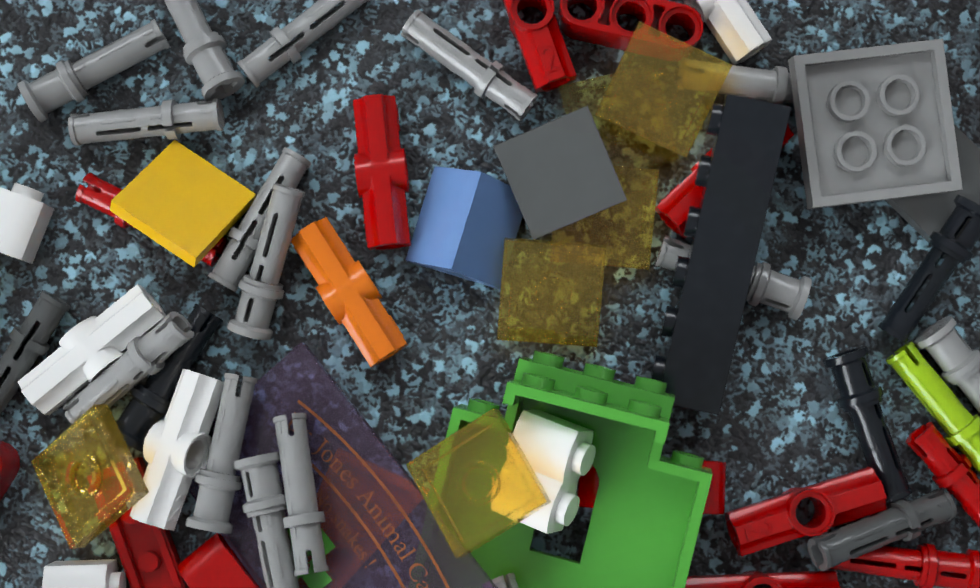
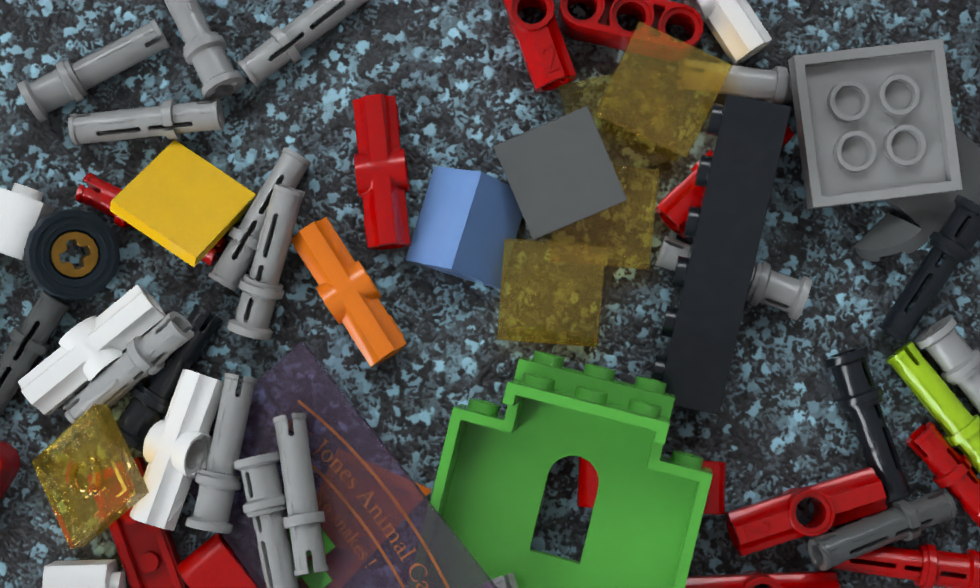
(49, 240): none -> black bush
(478, 483): clear yellow tile -> none
(486, 77): light grey pin -> none
(558, 456): white brick -> none
(890, 237): none -> dark grey tile

